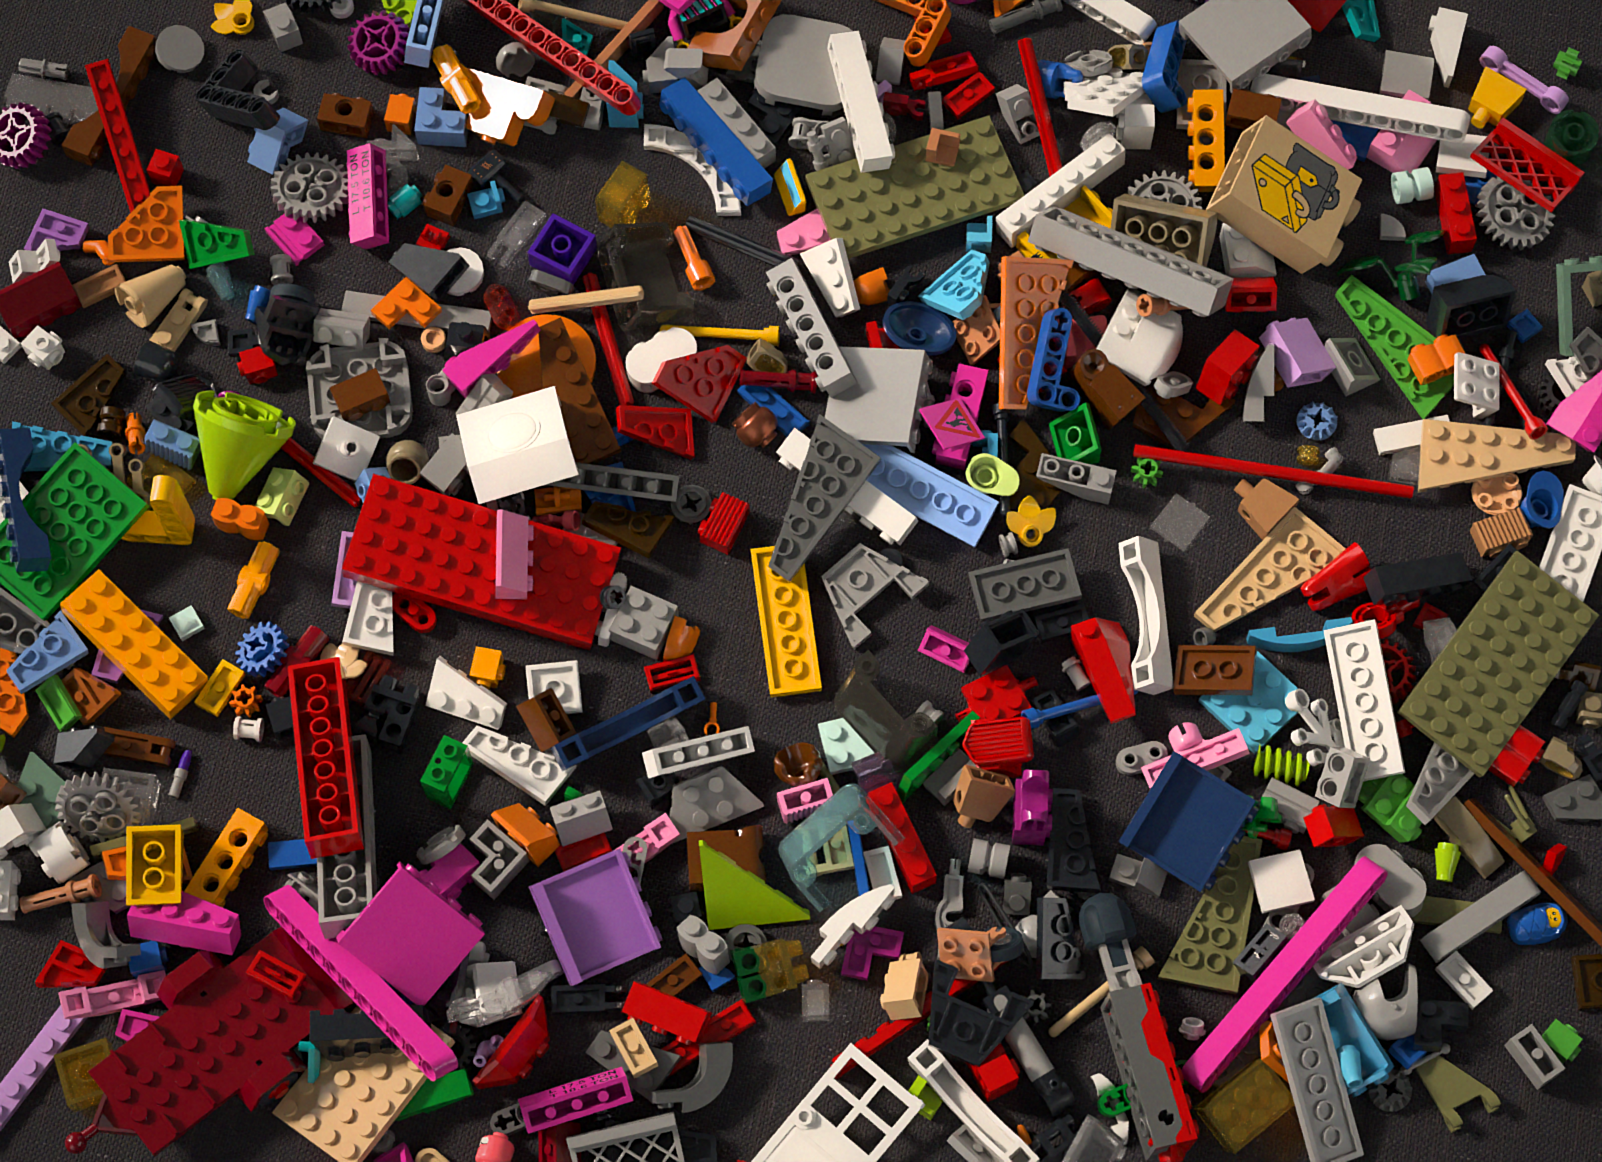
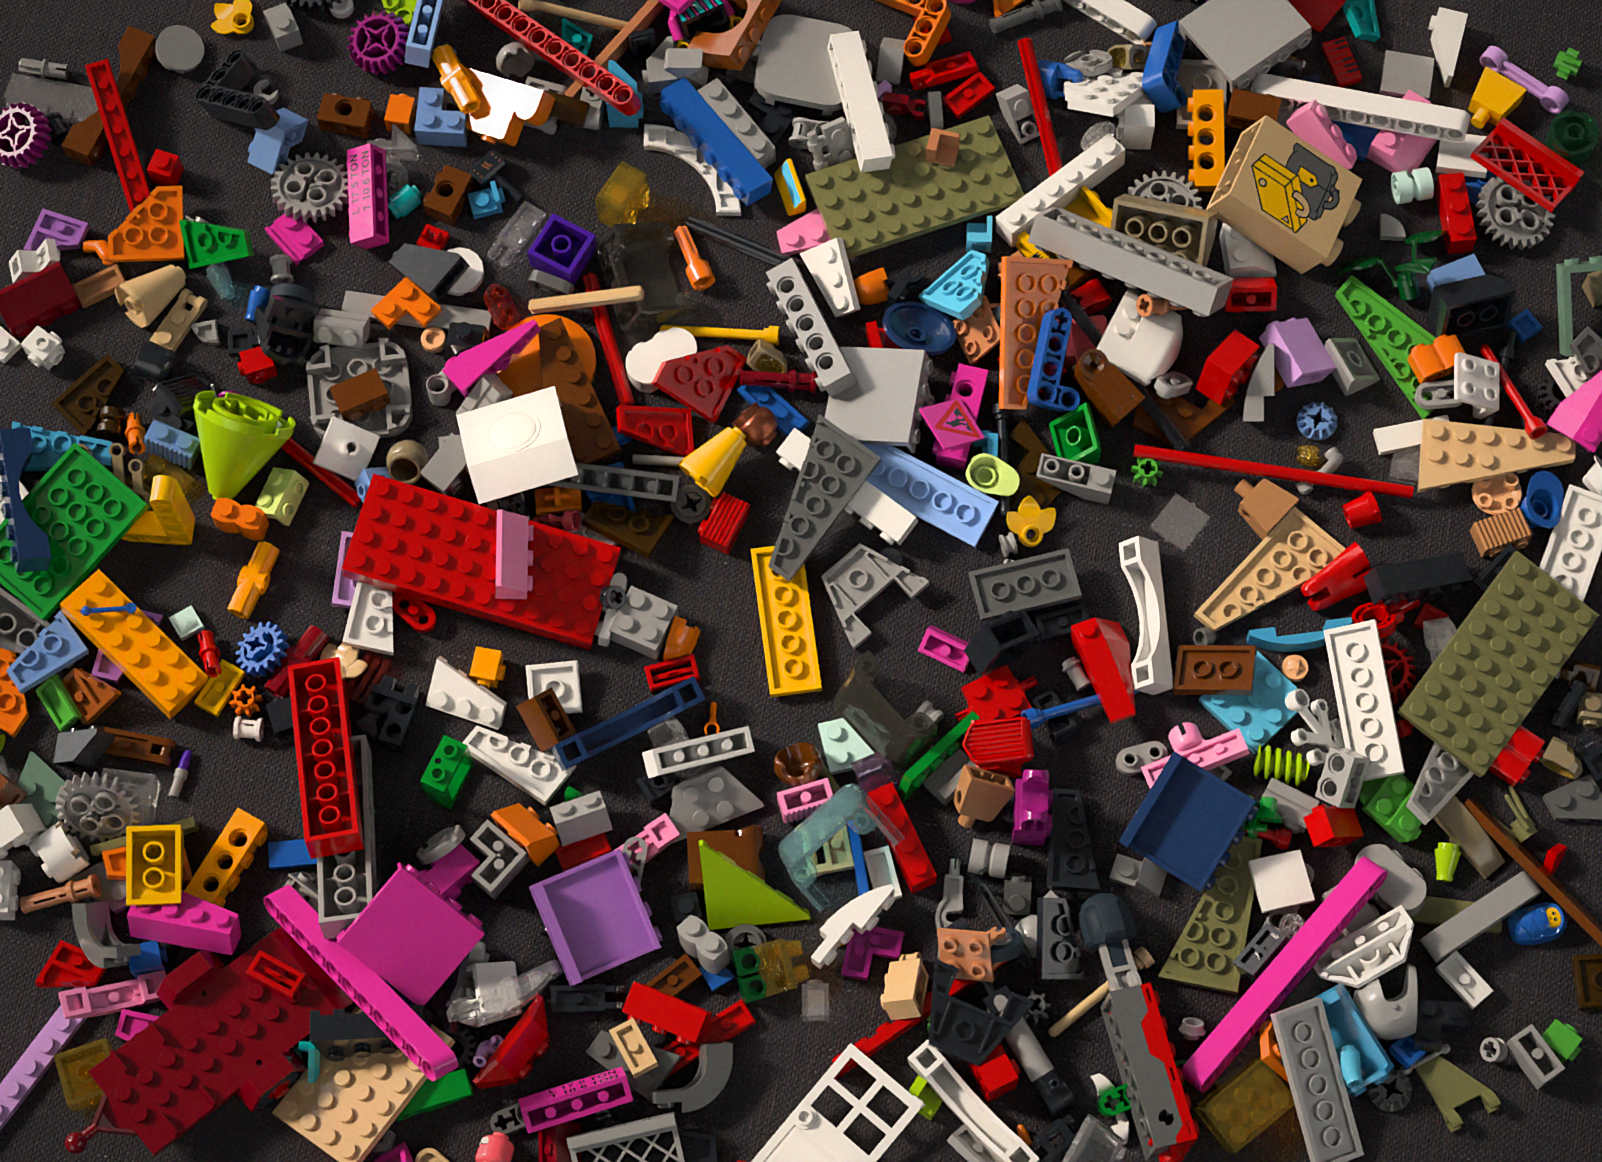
(130, 608): none -> blue hinge
(209, 653): none -> red pin
(656, 460): none -> light grey bar
(715, 460): none -> yellow cone
(1294, 668): none -> light nougat tile
(1341, 62): none -> red tile
(1362, 511): none -> red piece
(1438, 393): none -> light grey plate
(1488, 1054): none -> light grey bush

